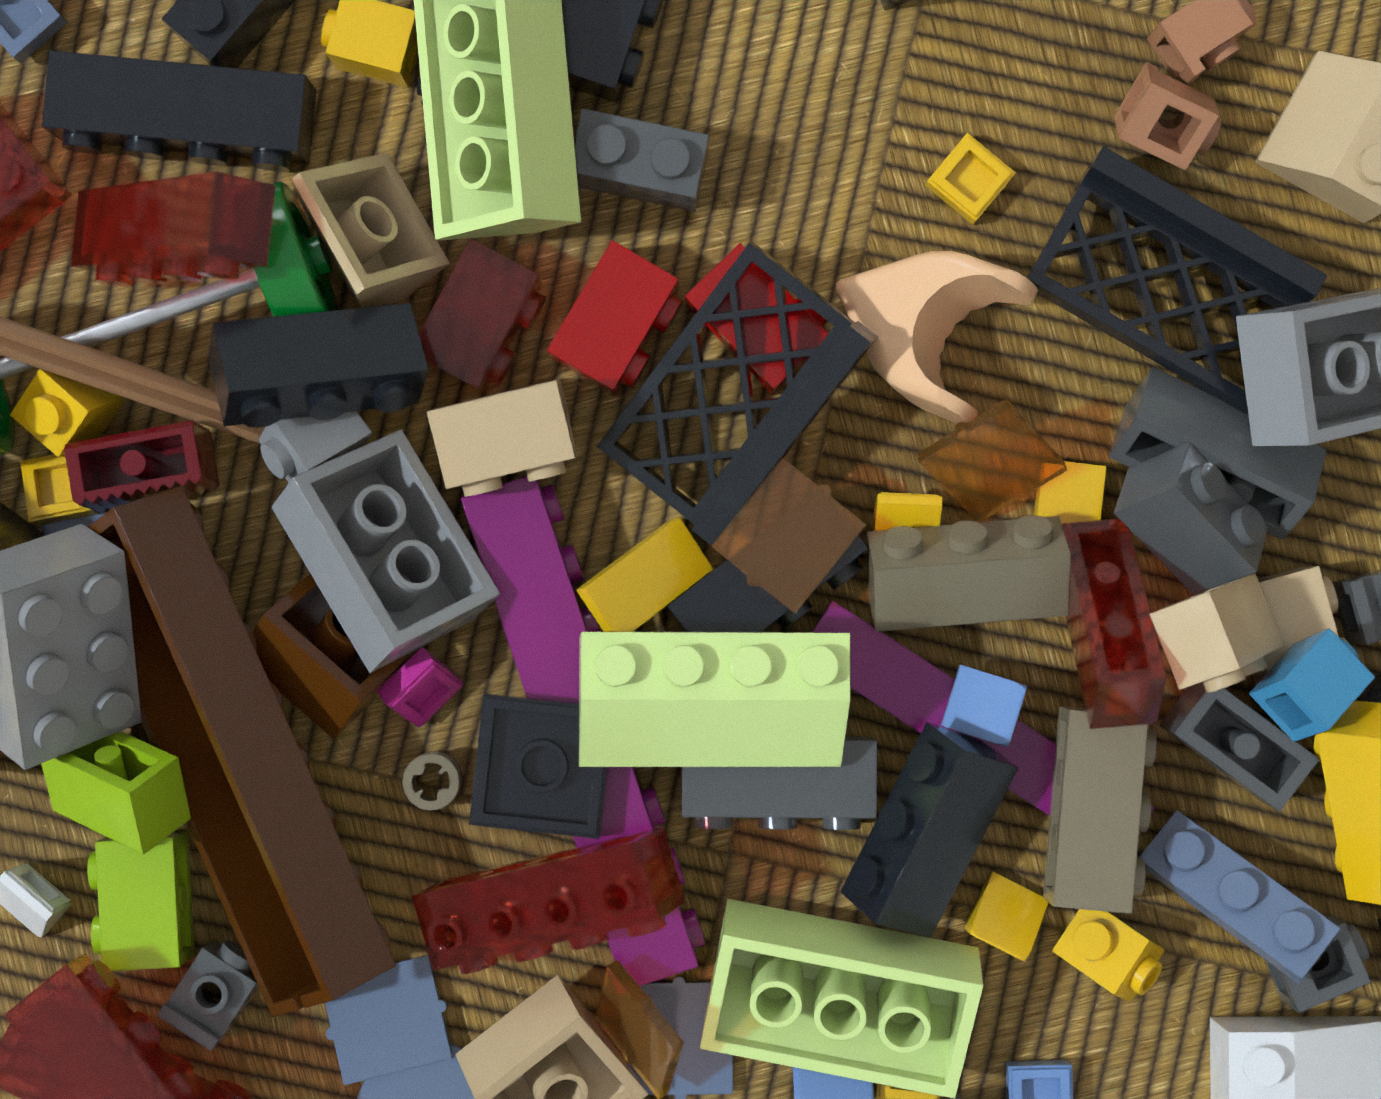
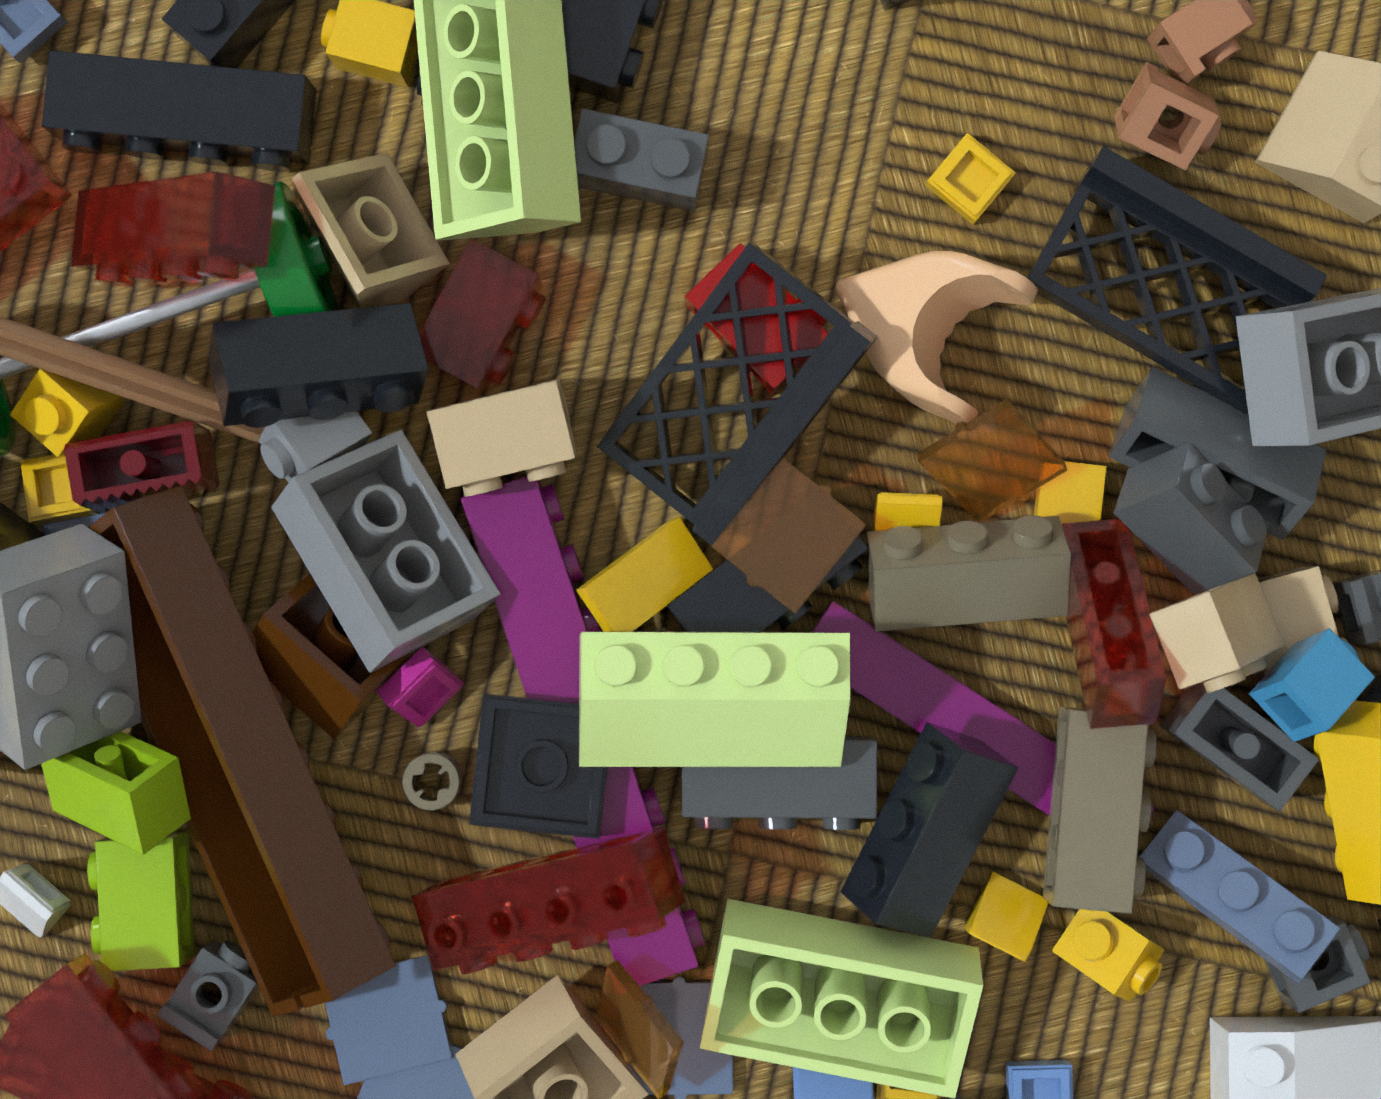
(615, 319): red brick -> none
(984, 705): medium blue slope -> none

